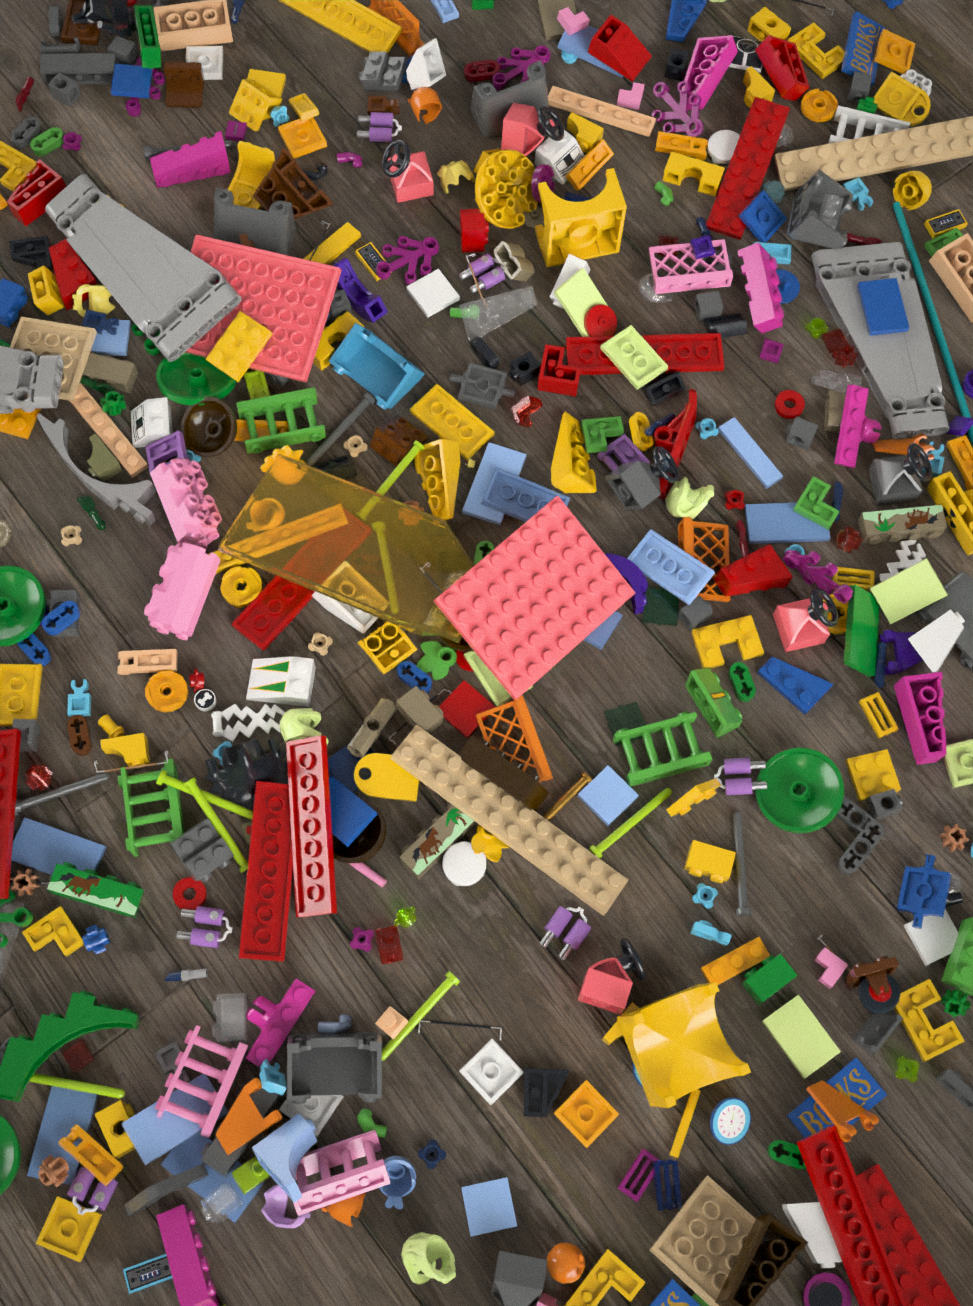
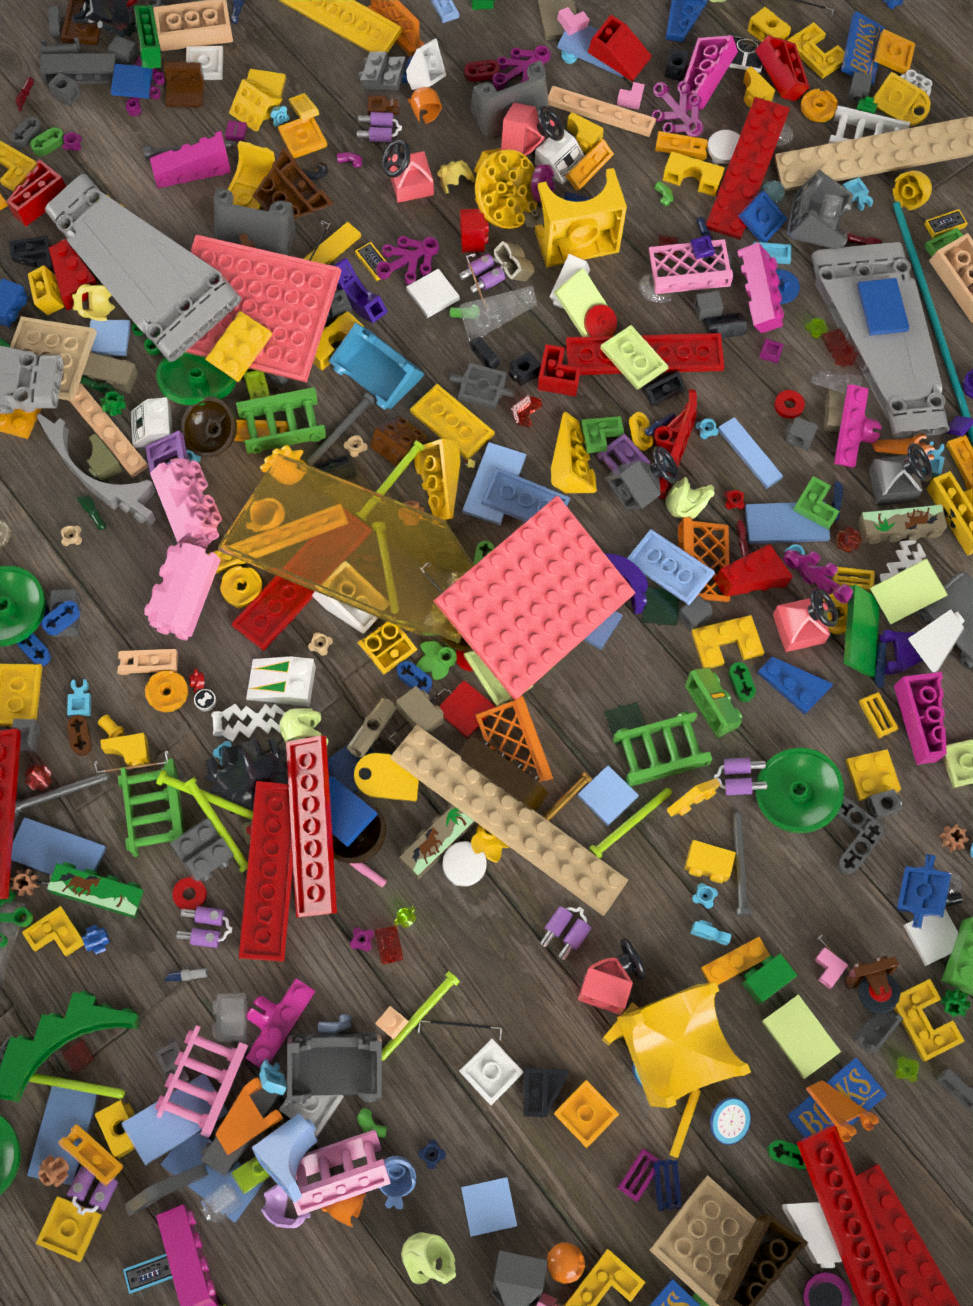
(98, 321): dark blue plate -> none

